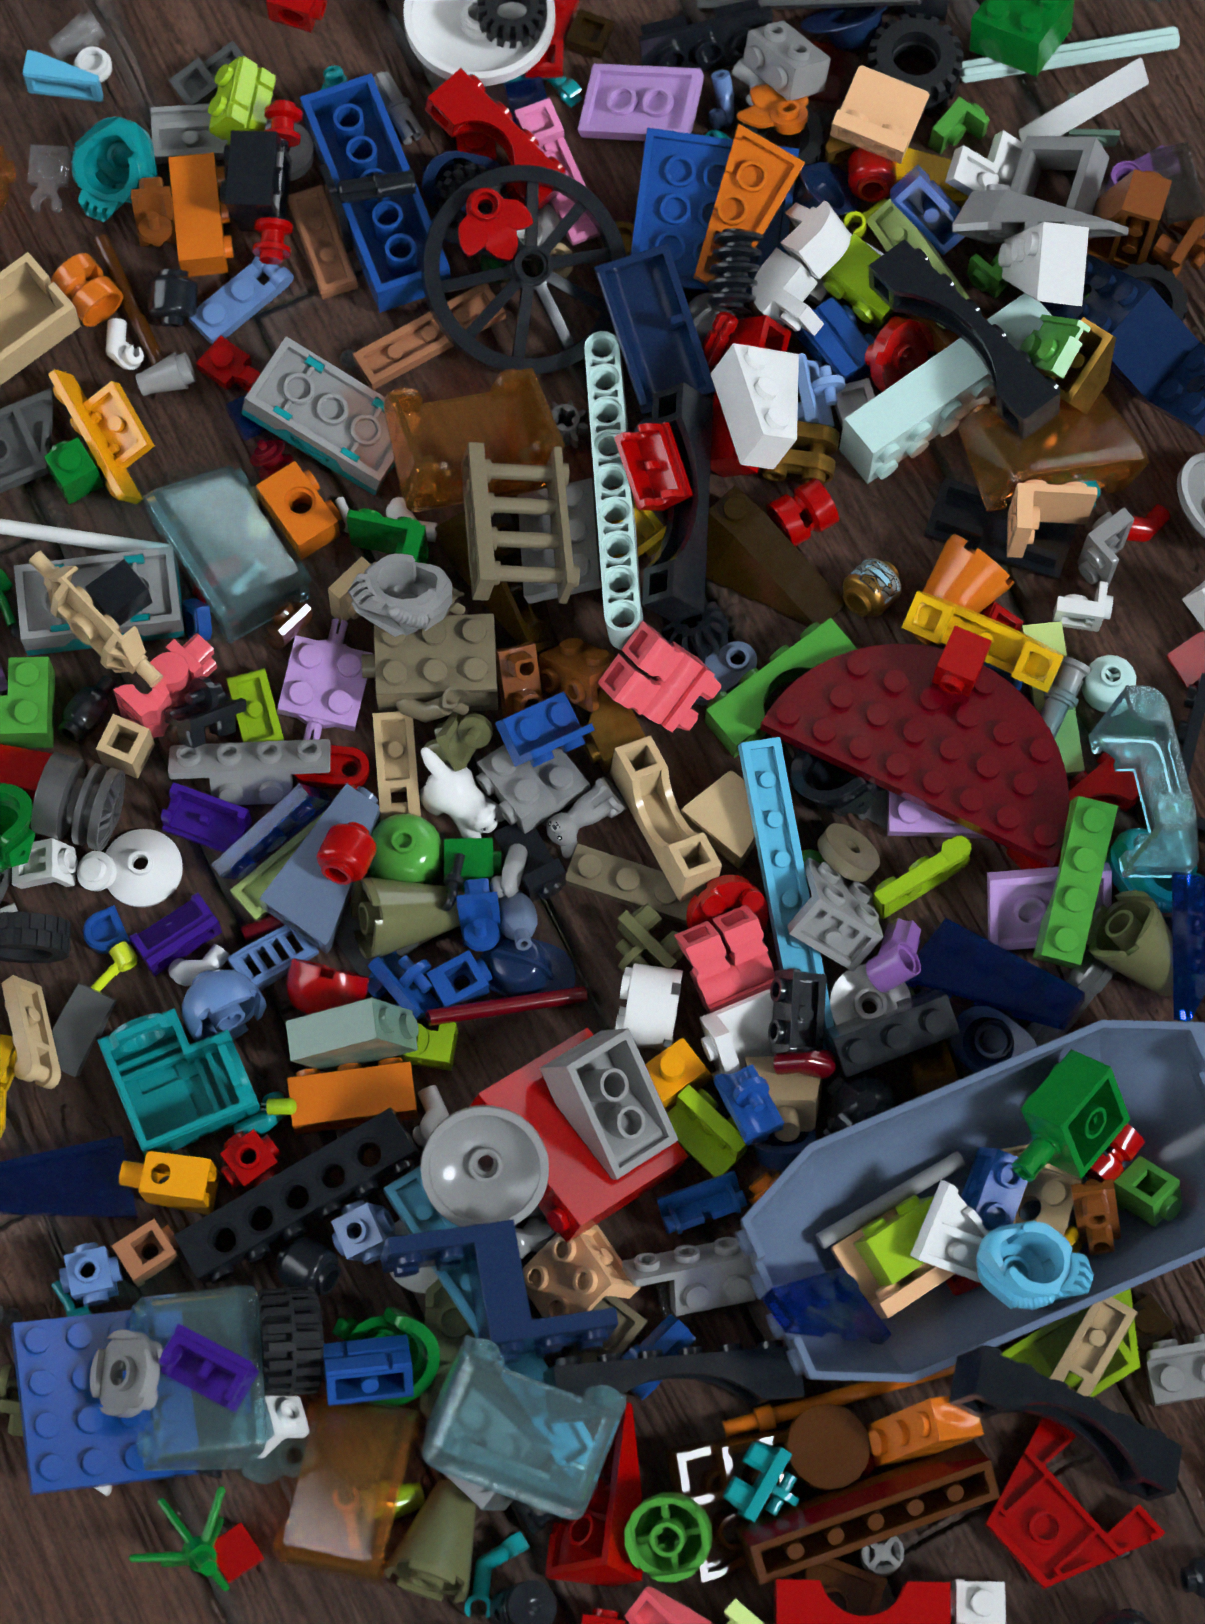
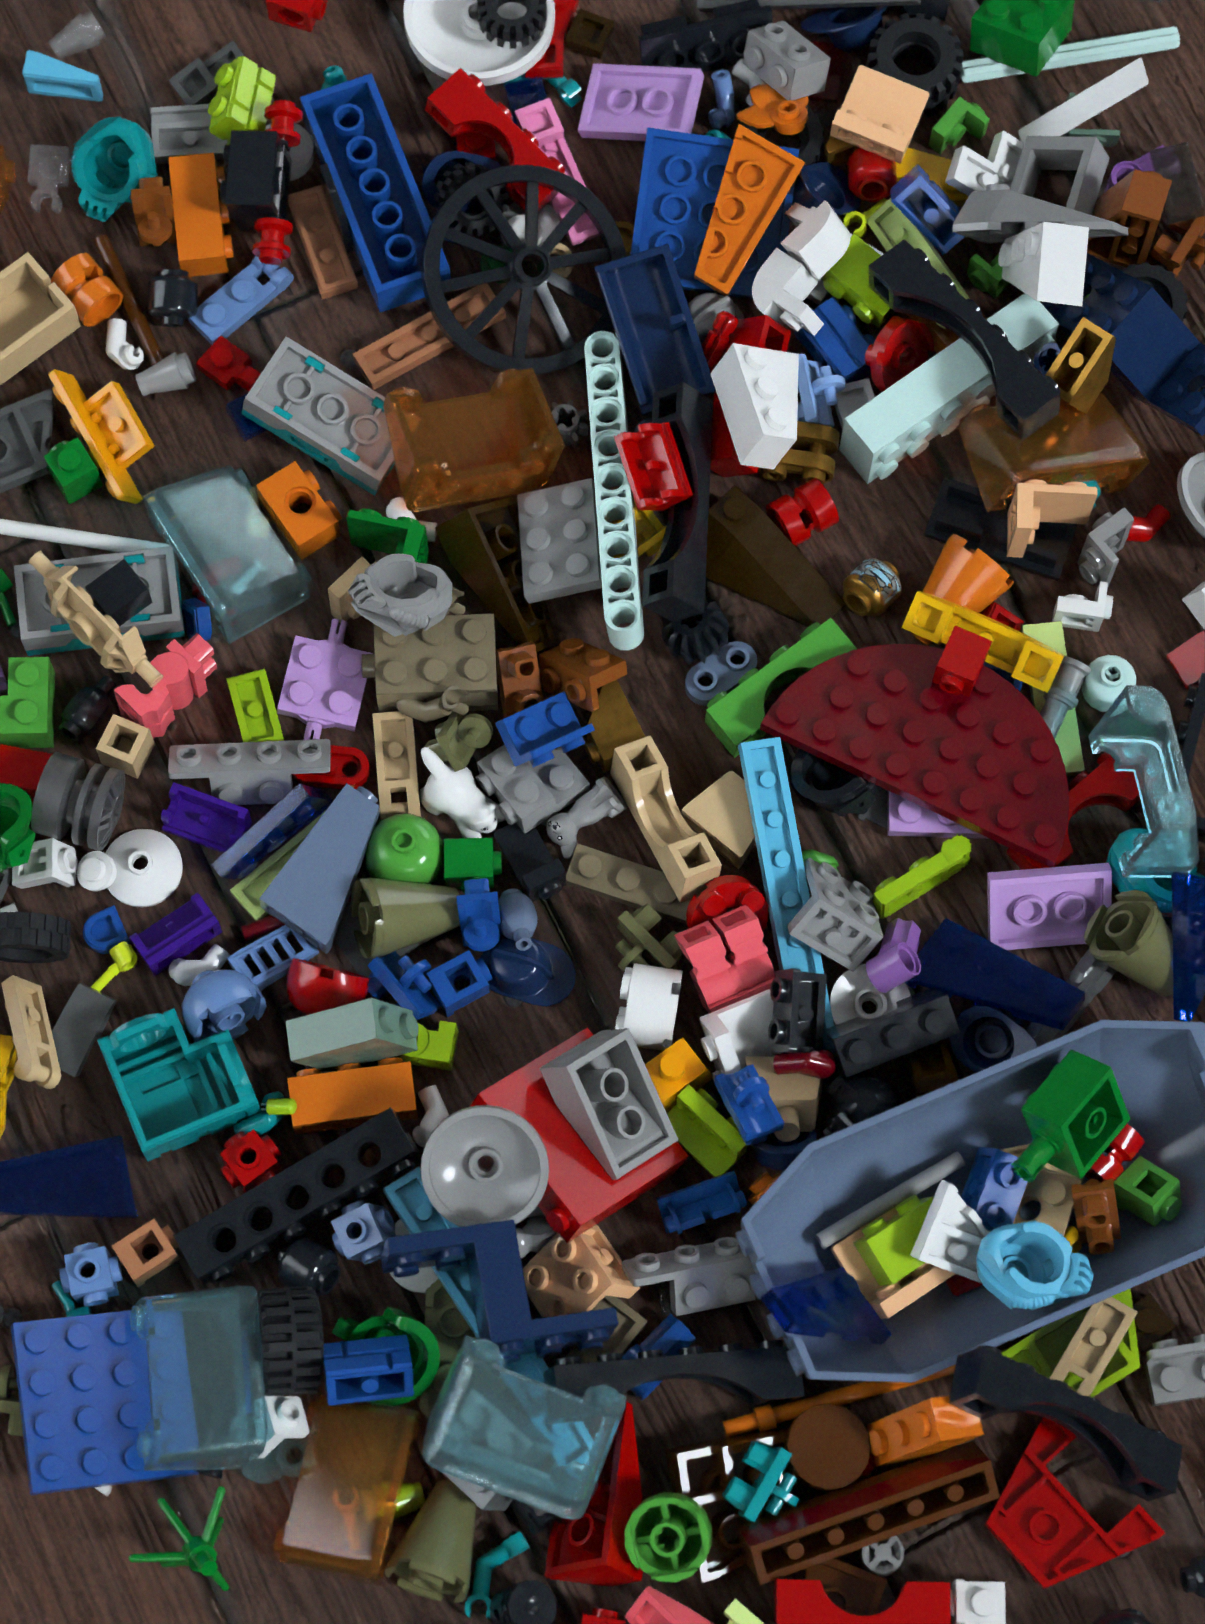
(94, 61): white plate -> none
(138, 1390): light grey plate -> none
(189, 1188): light orange torso -> none
(203, 707): black hips -> none
(207, 1368): dark purple hinge -> none
(237, 1553): red tile -> none
(270, 457): dark red wheel -> none
(287, 623): reddish brown slope -> none
(343, 509): white piece -> none
(346, 853): red head -> none
(377, 186): black axle -> none
(398, 108): light grey axle -> none
(453, 882): black hand -> none
(485, 539): dark tan fence -> none
(492, 230): red plate -> none
(506, 1006): dark red bar -> none
(512, 872): light grey arm -> none
(672, 681): coral hips -> none
(733, 270): black piece -> none
(848, 852): dark tan piece -> none
(1054, 344): bright green plate -> none
(1077, 884): bright green arch -> none

